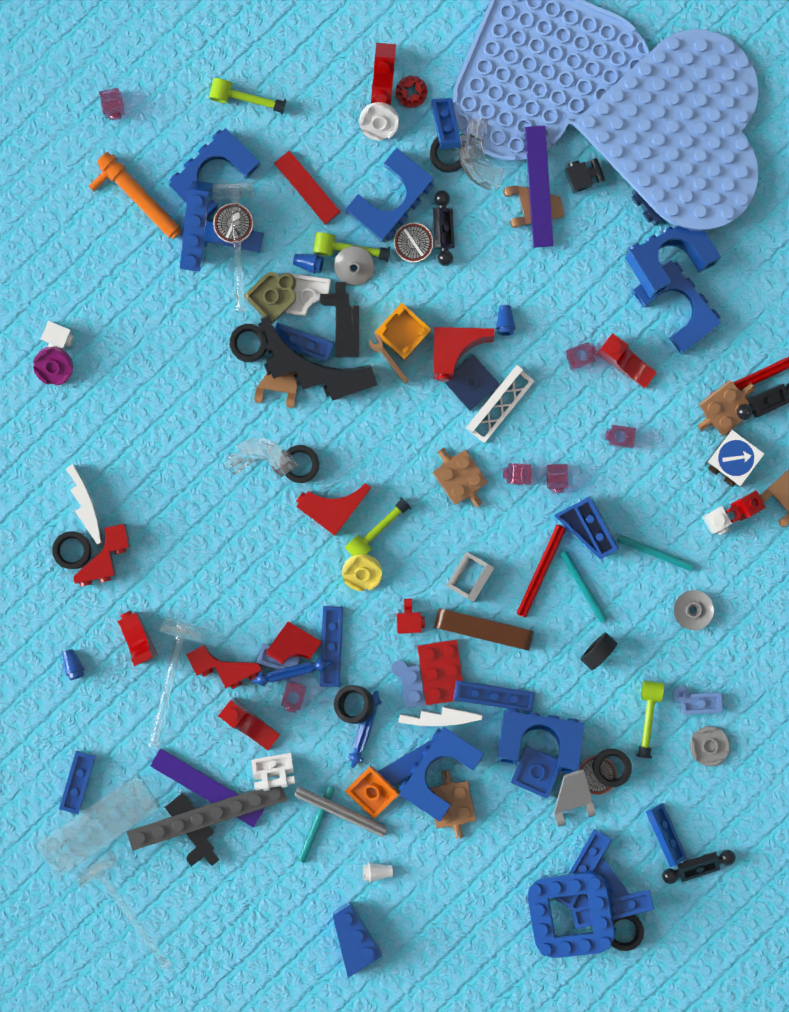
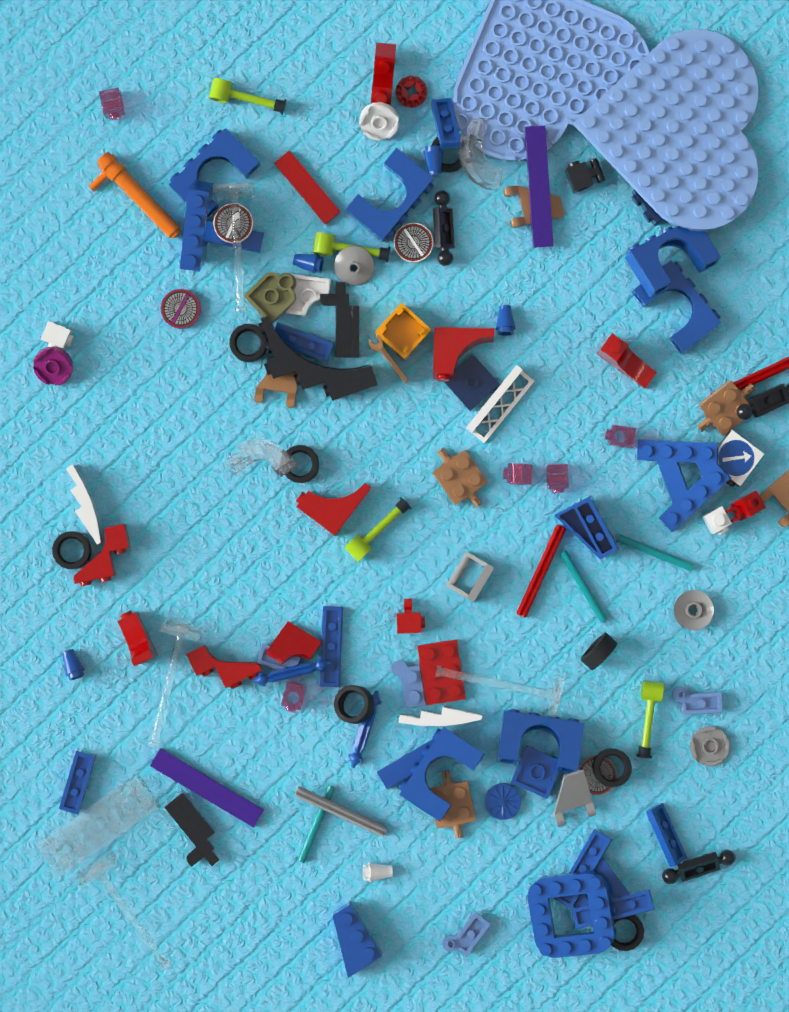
(180, 308): none -> tile
(204, 816): dark grey plate -> none
(247, 722): red arch -> none
(270, 767): white plate -> none
(362, 572): light yellow tile -> none
(372, 791): orange slope -> none
(434, 159): none -> blue cone
(468, 935): none -> medium blue hinge
(484, 629): reddish brown beam -> none
(493, 696): blue tile -> none
(502, 801): none -> blue wheel
(552, 694): none -> clear tile
(574, 362): clear pink brick -> none
(668, 456): none -> blue plate

